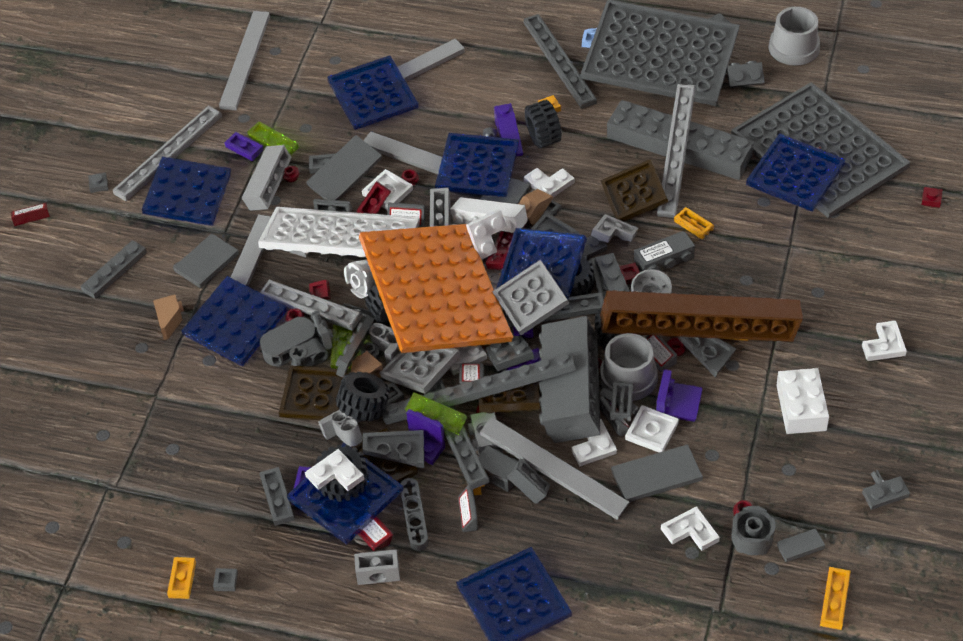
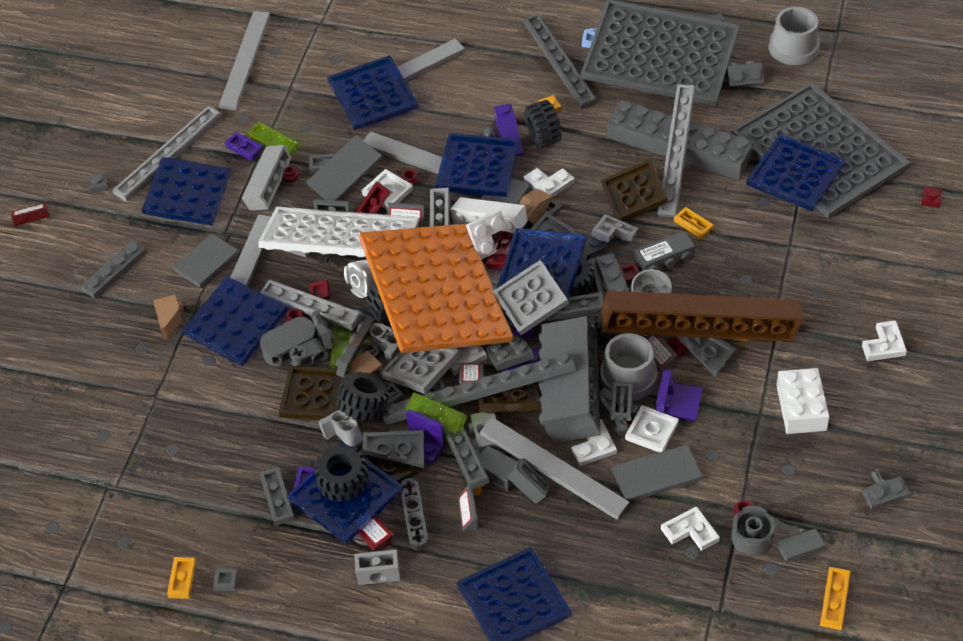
(332, 467): white plate -> none

